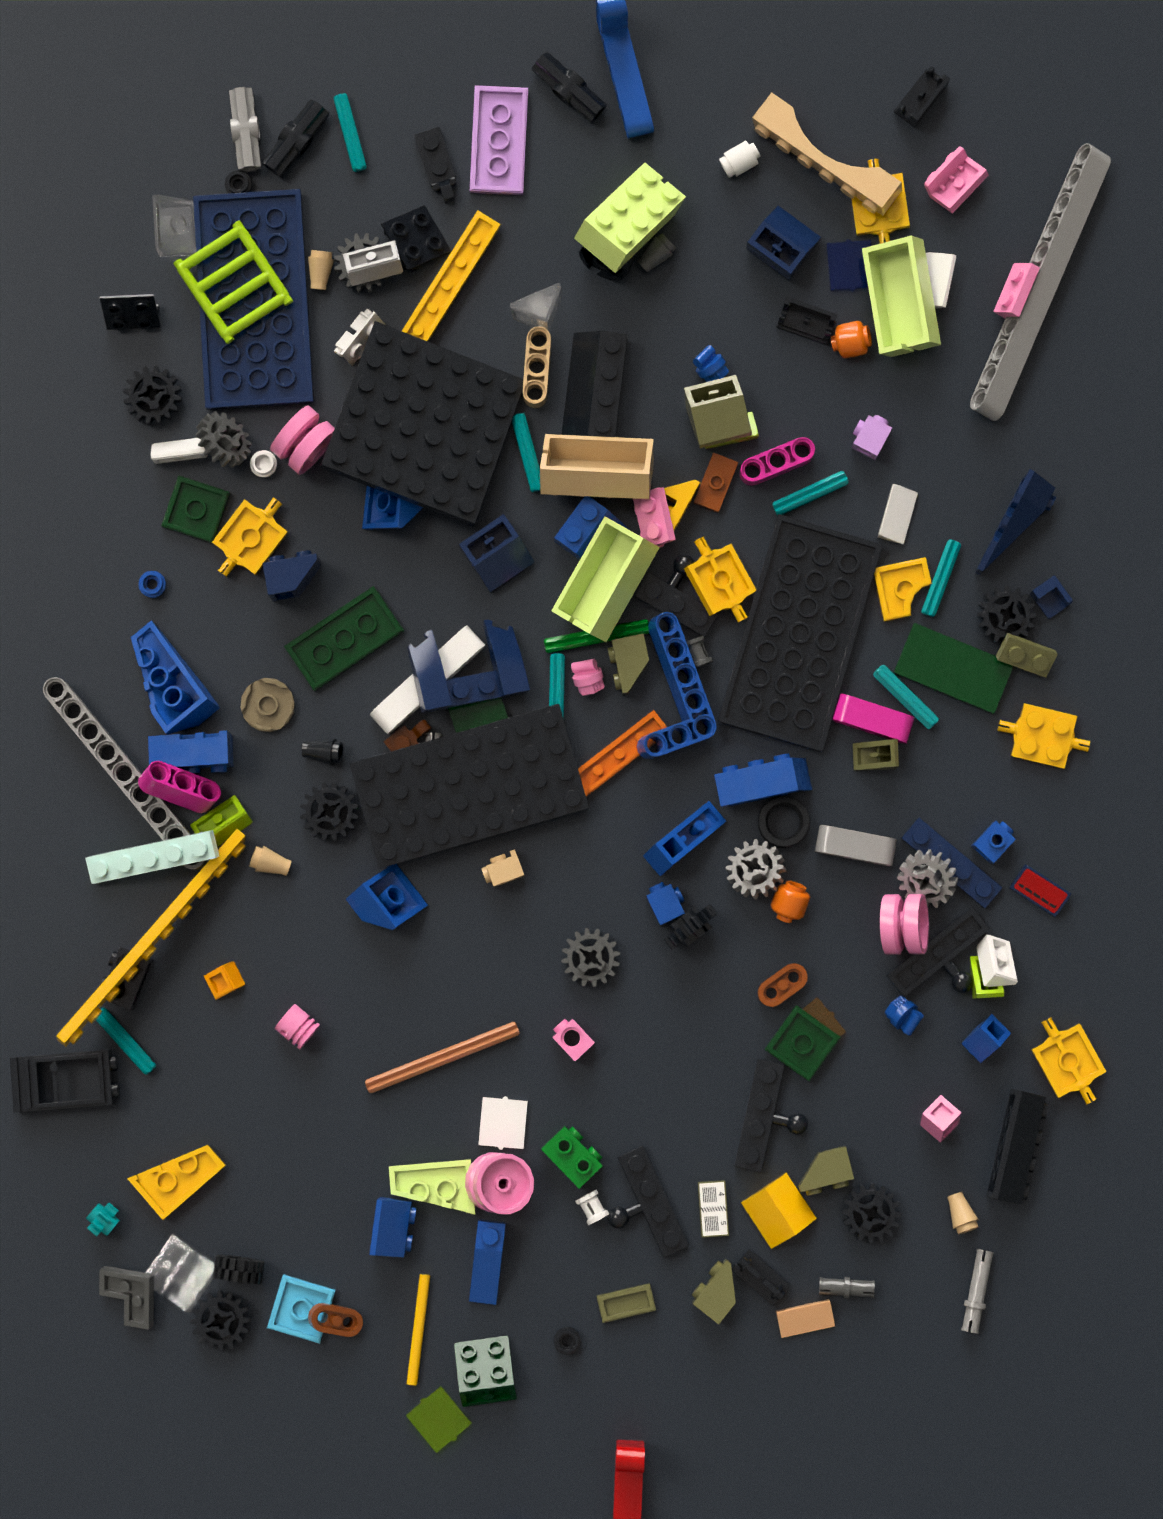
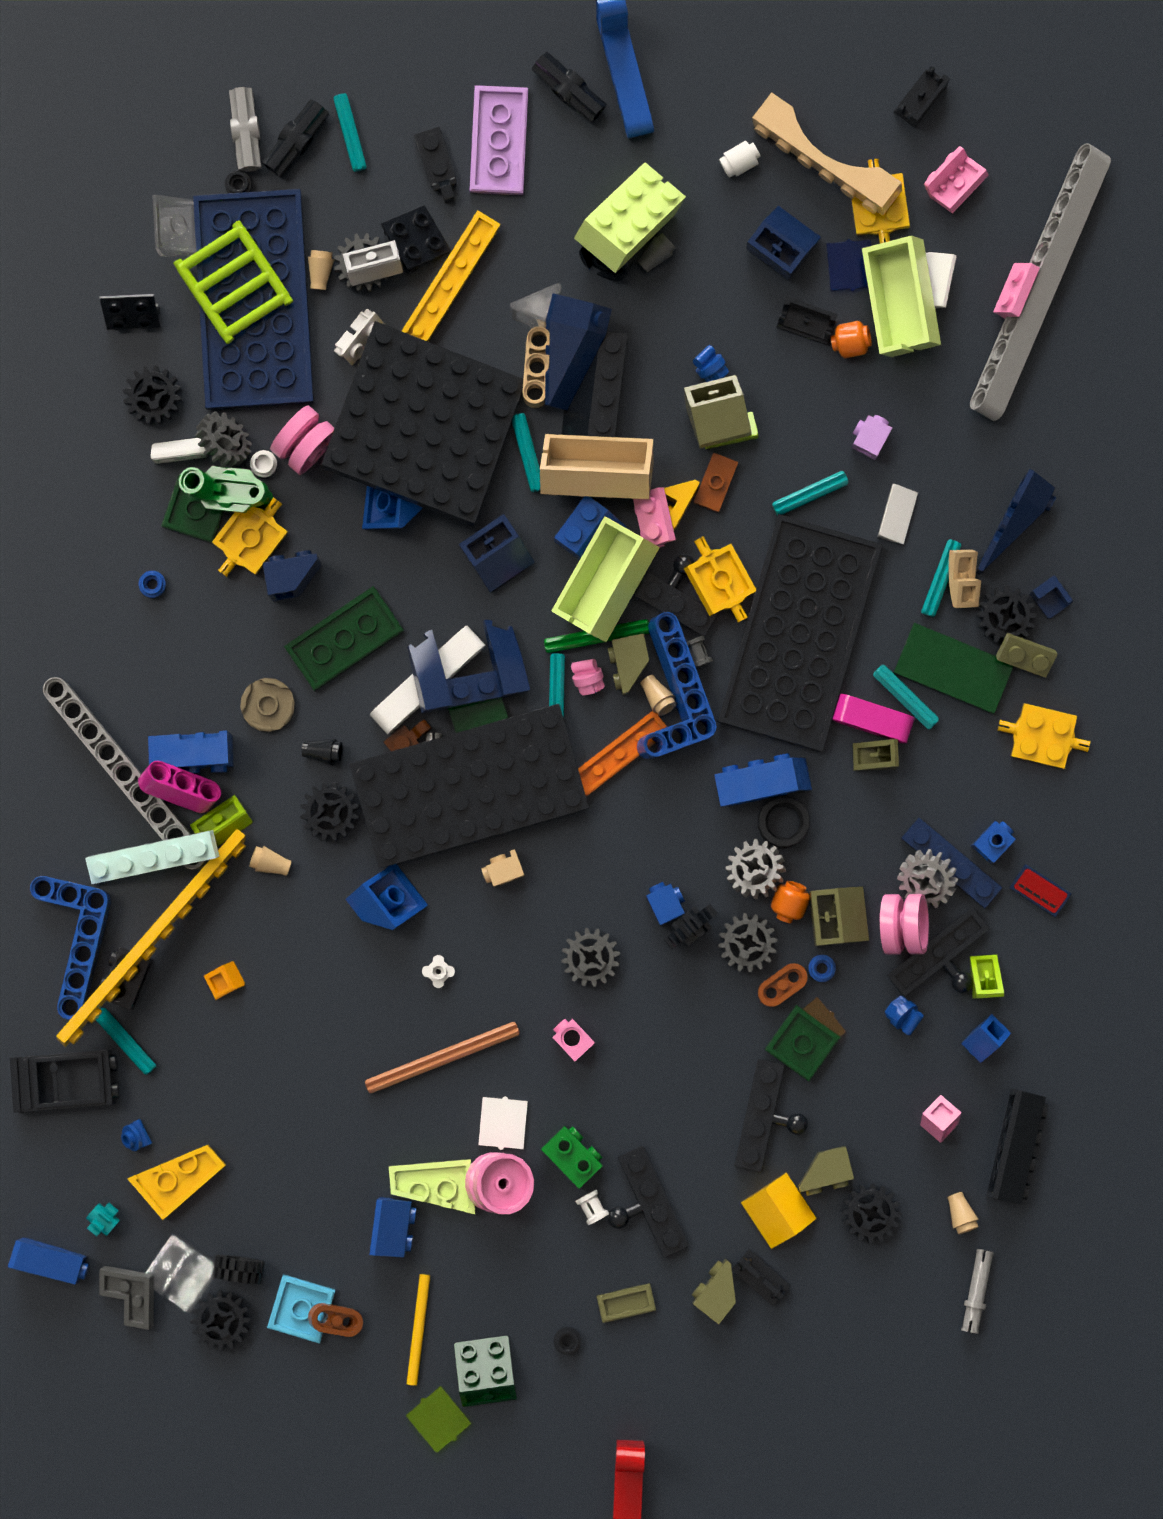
(48, 1261): none -> blue slope
(81, 939): none -> blue beam
(135, 1136): none -> blue plate
(173, 688): blue wedge -> none
(225, 488): none -> piece
(297, 1026): bright pink piece -> none
(430, 971): none -> white plate
(487, 1261): blue slope -> none
(575, 337): none -> dark blue wedge
(659, 696): none -> tan cone
(684, 838): blue slope -> none
(713, 1208): white tile -> none
(751, 930): none -> dark grey gear
(786, 451): dark pink beam -> none
(805, 1318): light nougat slope -> none
(831, 968): none -> blue plate
(838, 916): none -> olive slope
(846, 1287): dark grey pin -> none
(855, 845): light grey beam -> none
(897, 586): yellow tile -> none
(962, 580): none -> tan slope
(996, 962): white slope -> none
(1068, 1060): yellow plate -> none

